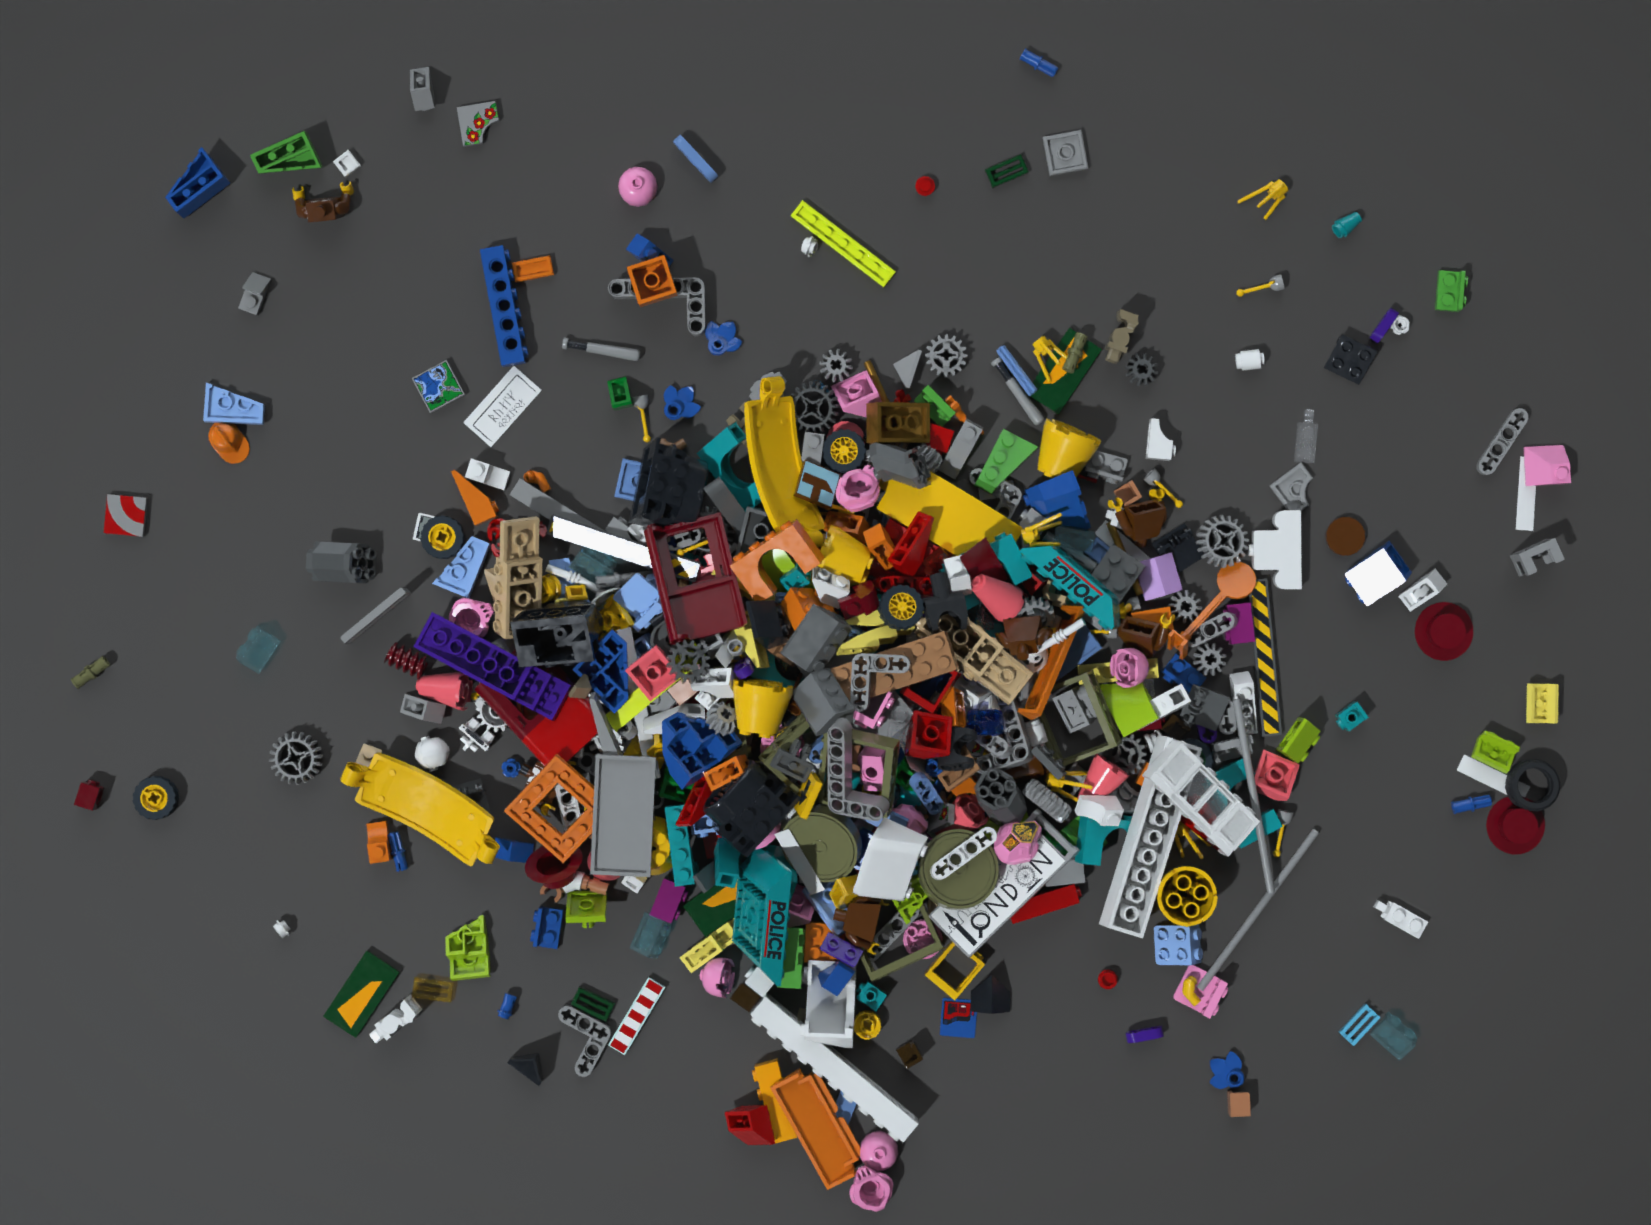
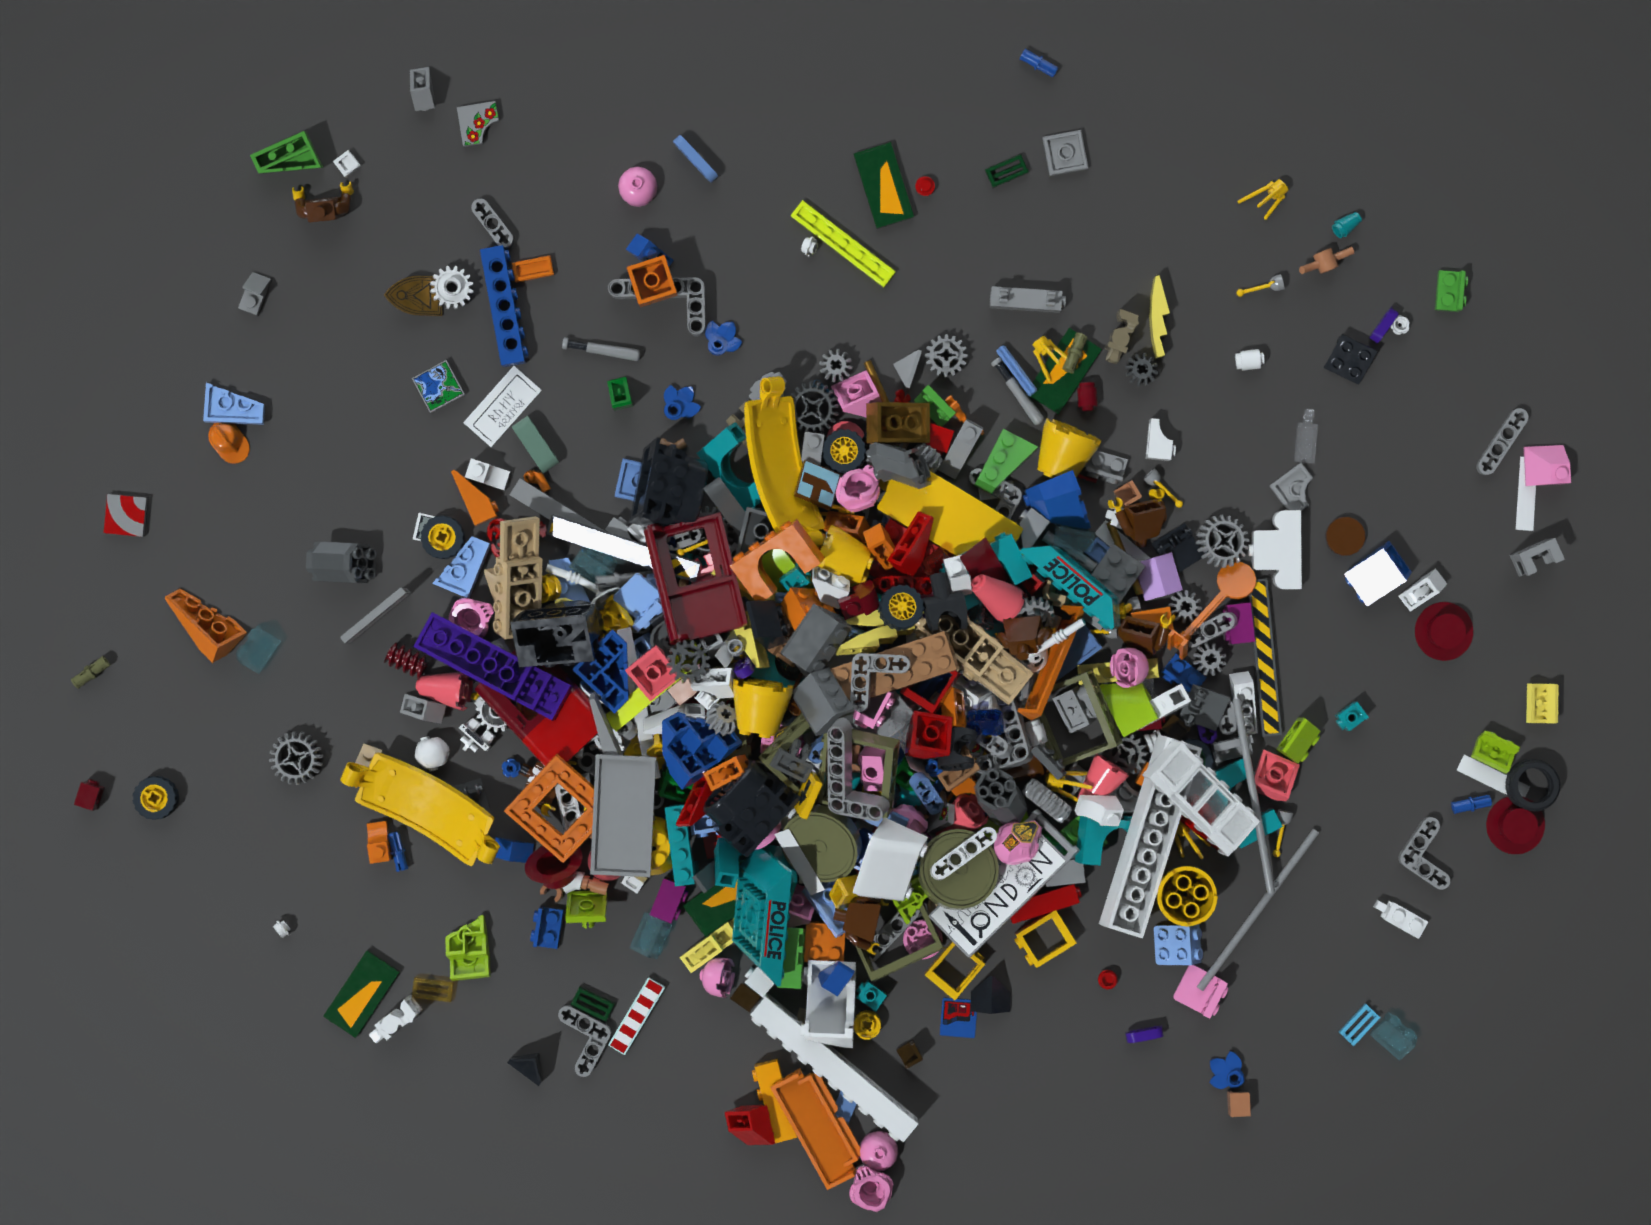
(197, 185): blue wedge -> none
(208, 629): none -> orange wedge
(414, 296): none -> pearl gold shield
(451, 298): none -> white gear
(479, 215): none -> light grey beam
(507, 1006): blue pin -> none
(535, 444): none -> sand green beam
(576, 592): yellow slope -> none
(581, 688): dark tan slope -> none
(641, 403): hinge -> none
(841, 949): dark purple bracket -> none
(883, 185): none -> dark green tile
(1026, 299): none -> light grey brick
(1031, 534): yellow plant -> none
(1031, 926): none -> yellow window
(1087, 396): none -> dark red brick
(1158, 309): none -> light yellow slope
(1188, 990): yellow arm -> none
(1326, 260): none -> nougat piece
(1418, 860): none -> light grey beam

